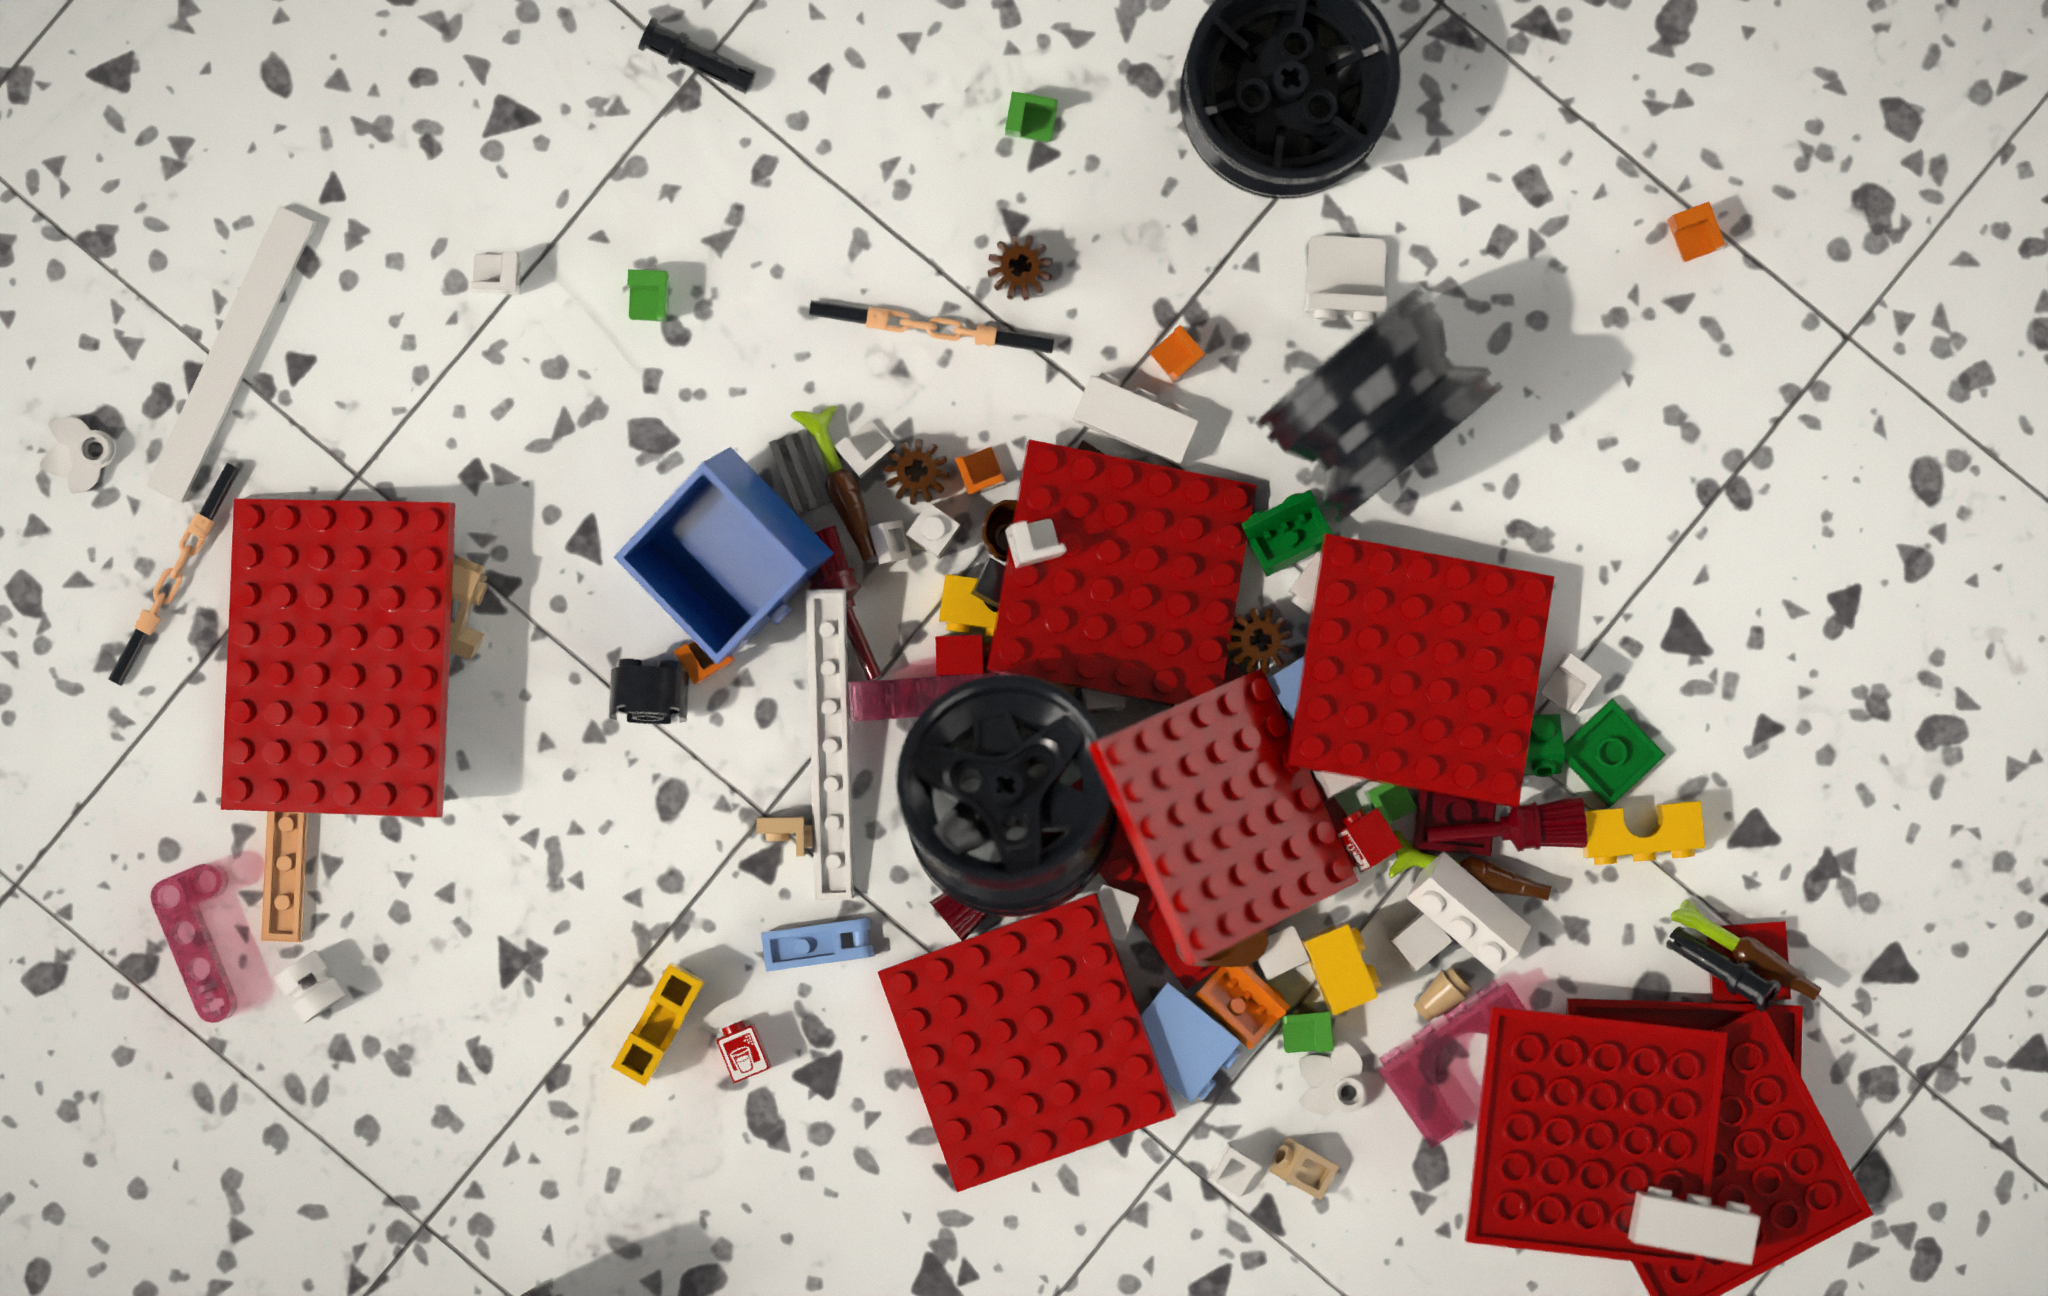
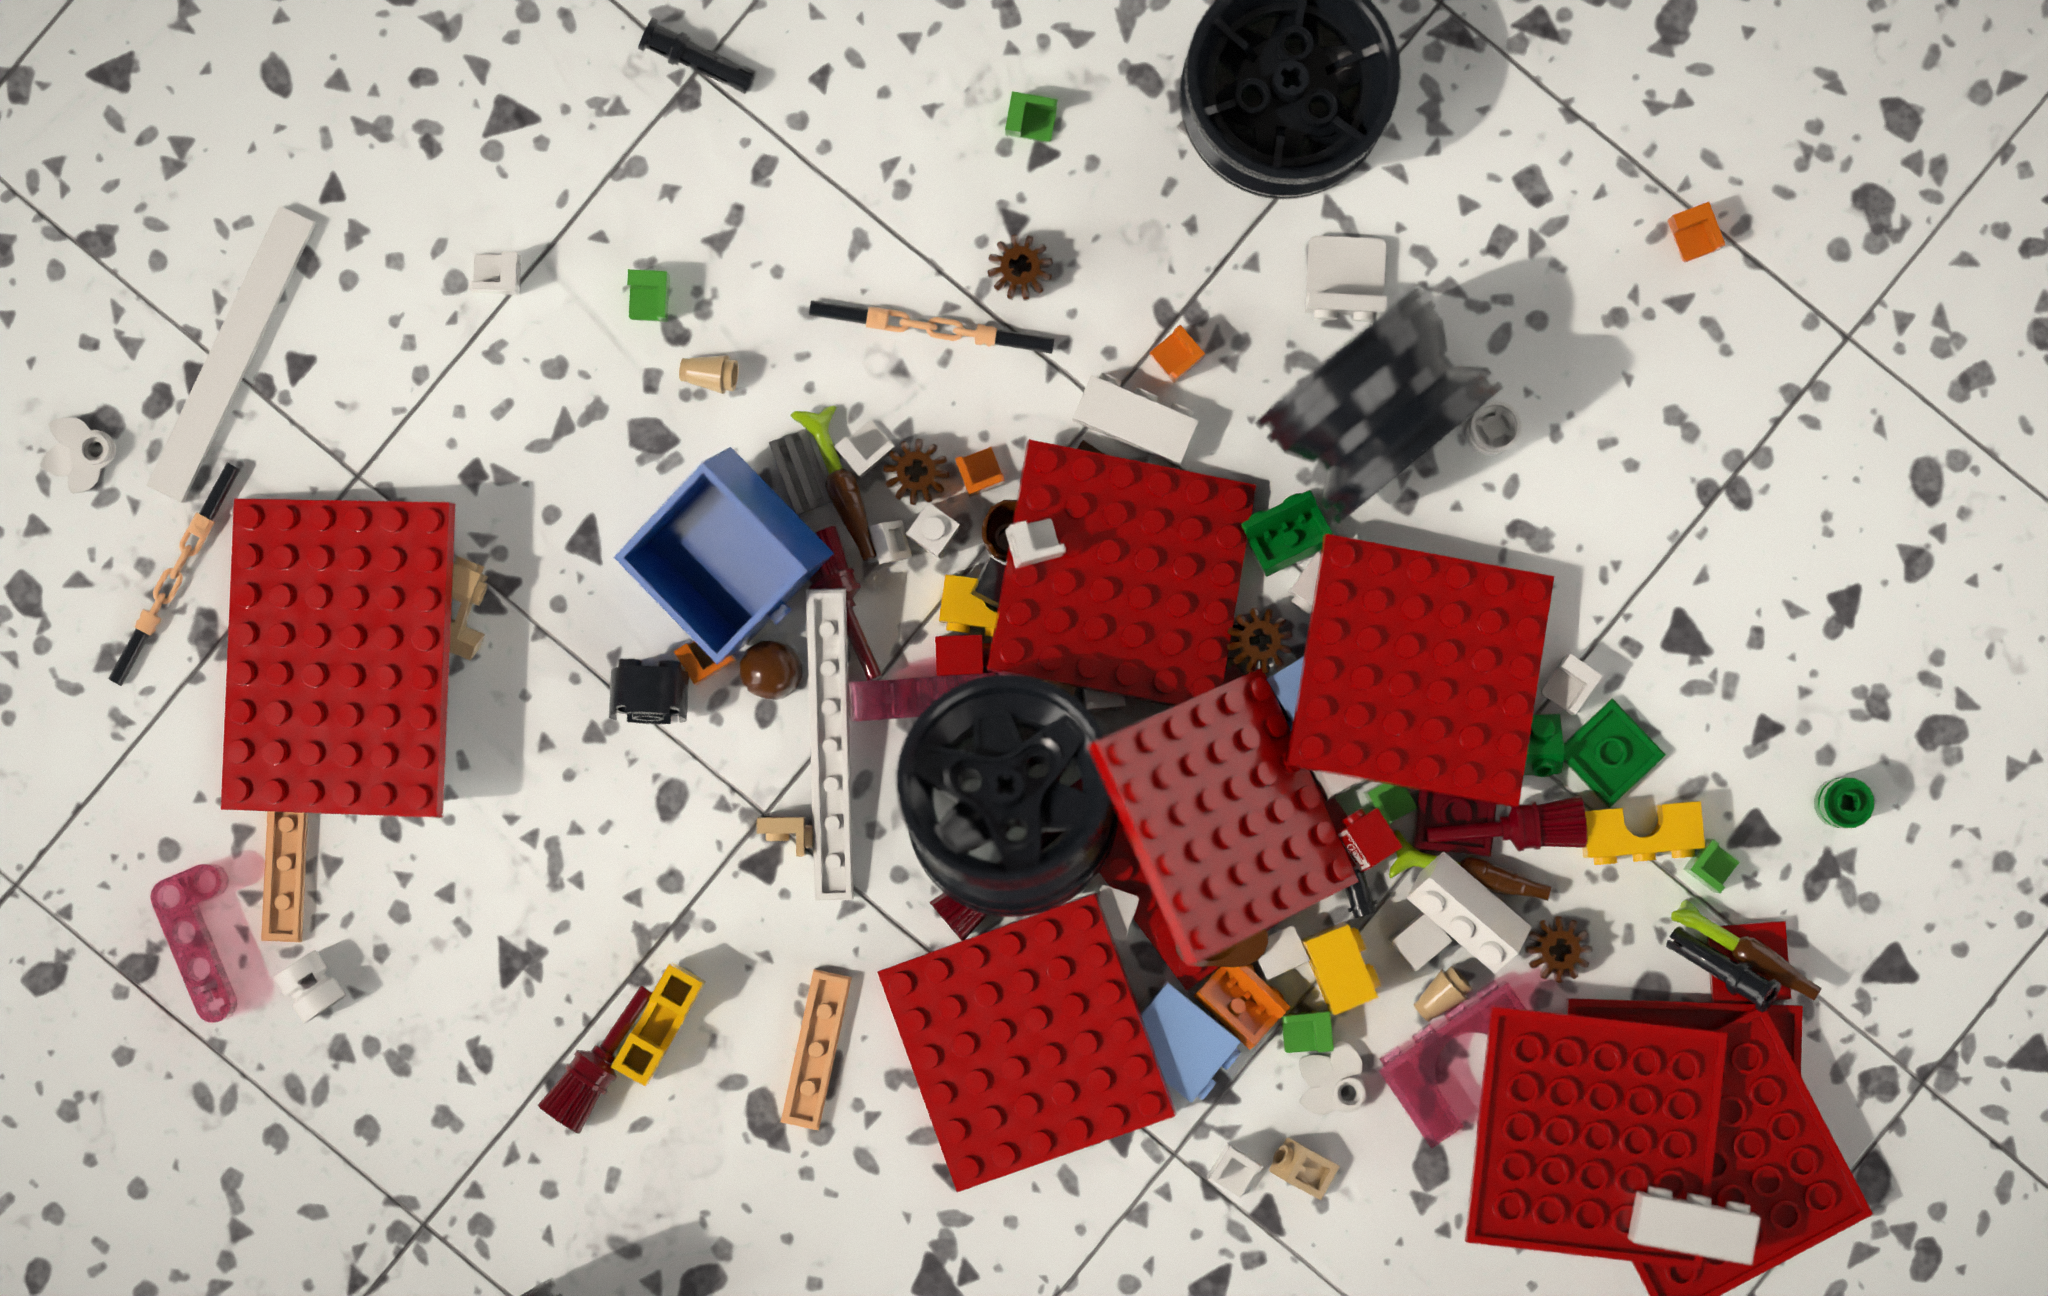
(591, 1072): none -> dark red piece
(712, 373): none -> tan cone
(743, 1051): red brick -> none
(770, 669): none -> reddish brown hair
(815, 944): light blue plate -> none
(816, 1049): none -> light nougat tile
(1360, 897): none -> black pin
(1493, 428): none -> white wheel
(1567, 958): none -> reddish brown gear
(1711, 866): none -> bright green panel
(1844, 803): none -> green wheel

